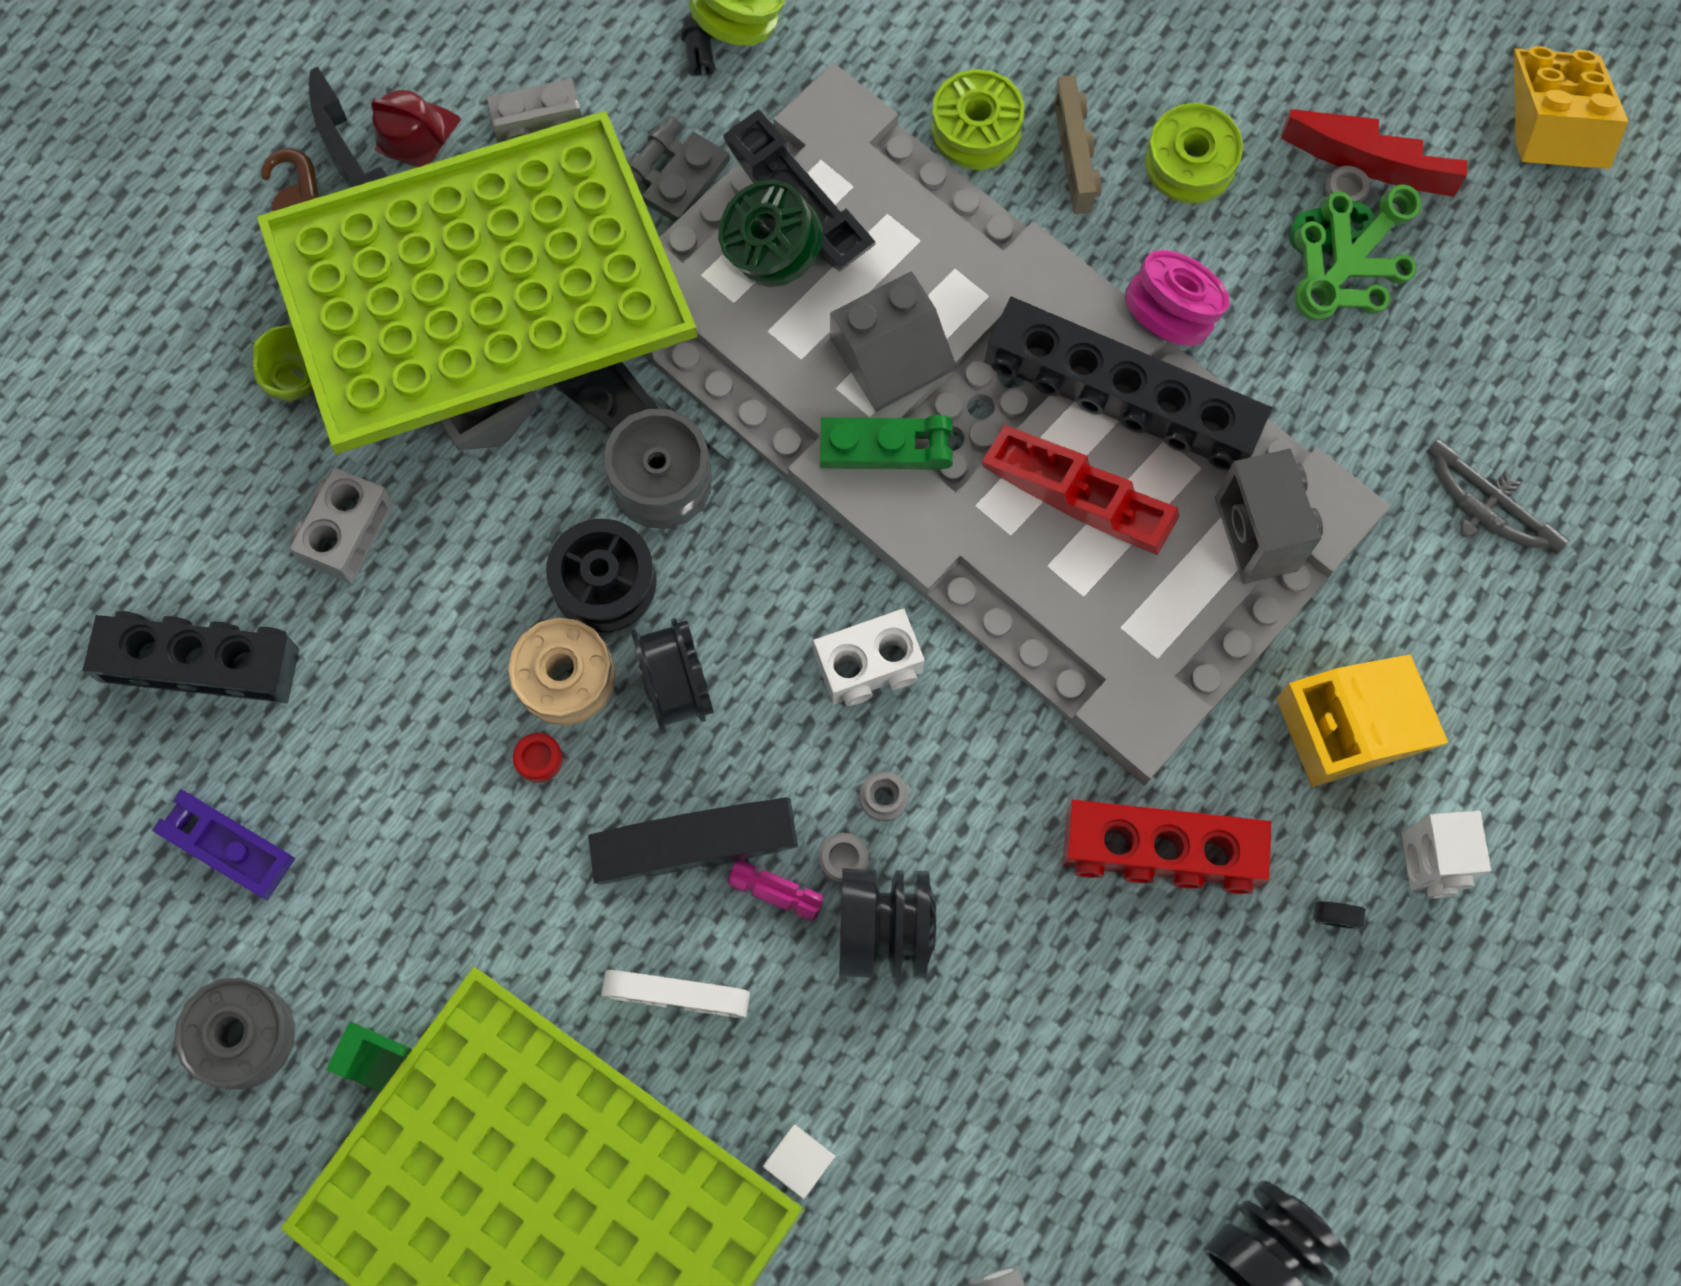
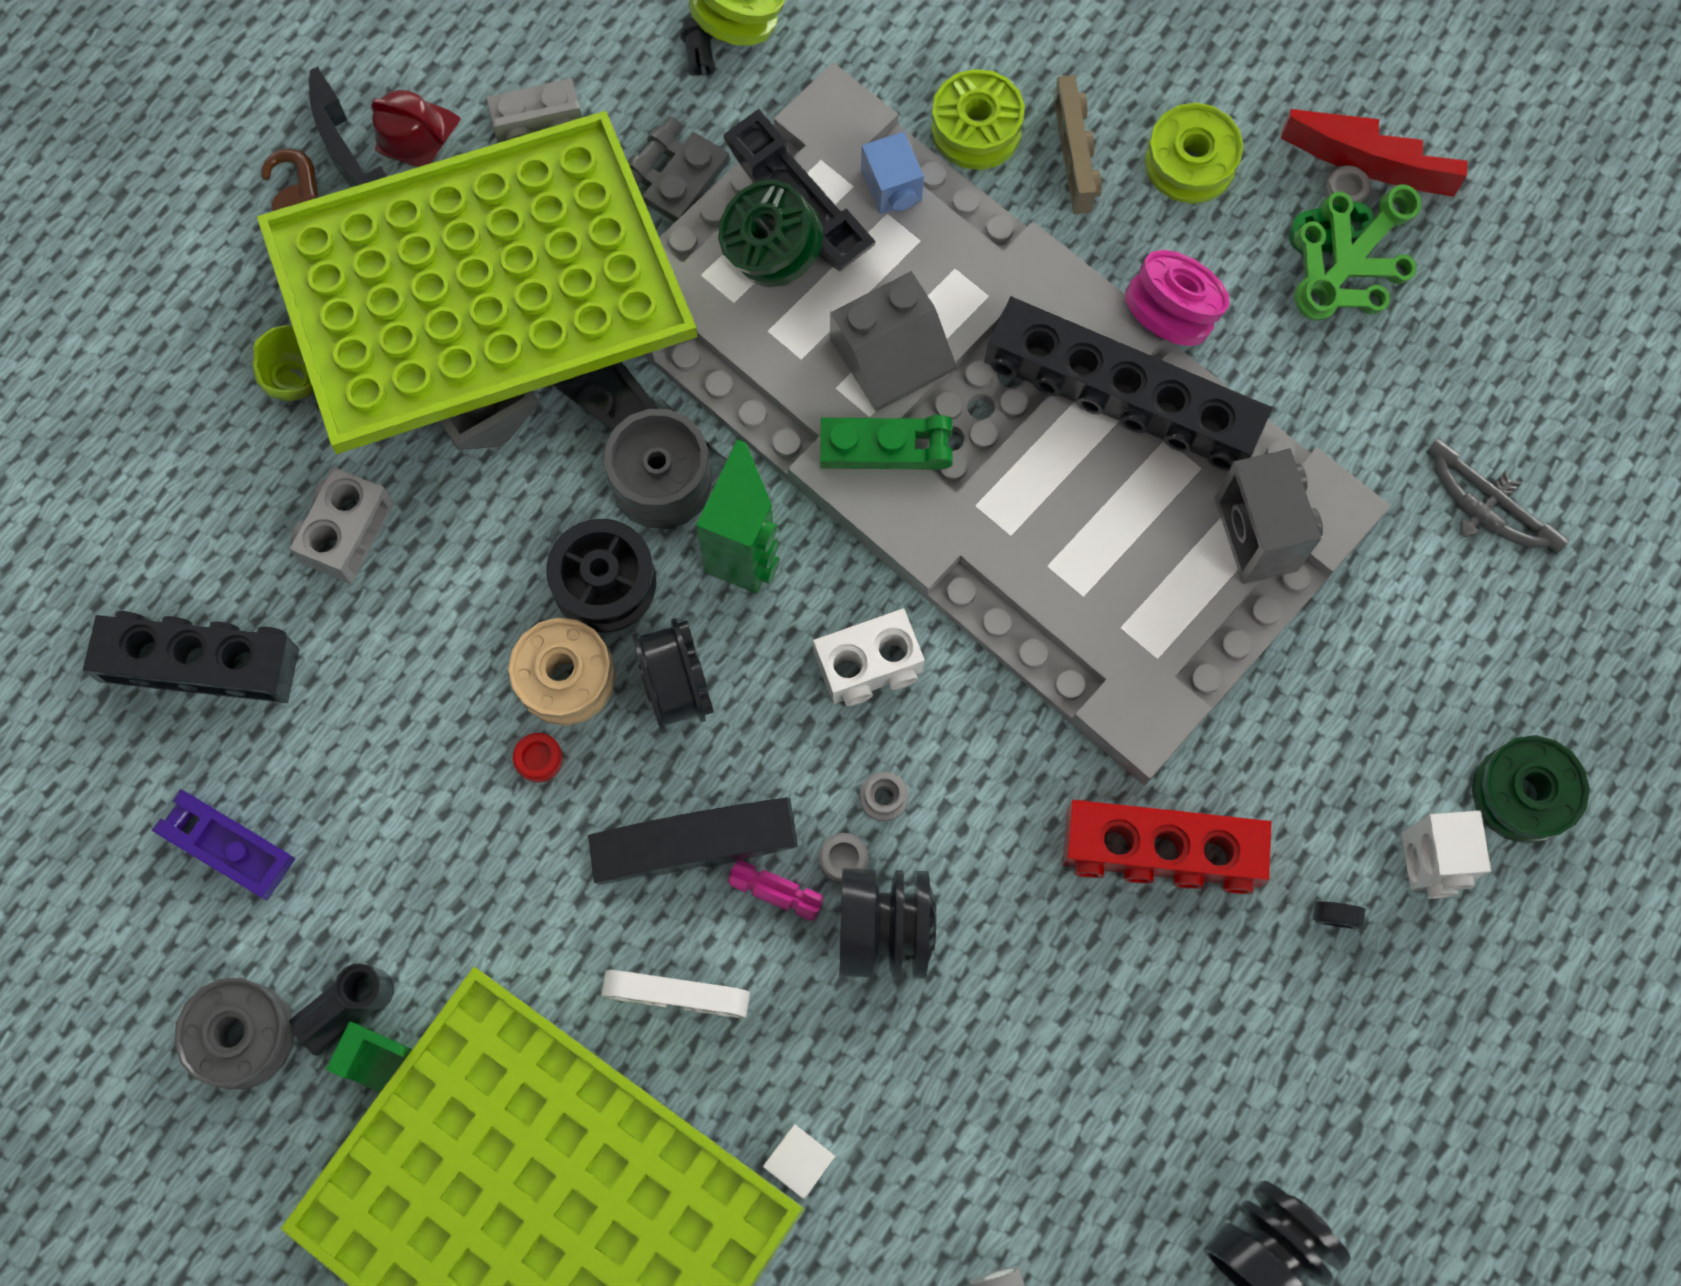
(329, 1014): none -> black piece
(738, 525): none -> green slope
(892, 173): none -> medium blue brick
(1080, 490): red slope -> none
(1359, 718): yellow slope -> none
(1554, 773): none -> dark green wheel
(1566, 109): yellow slope -> none

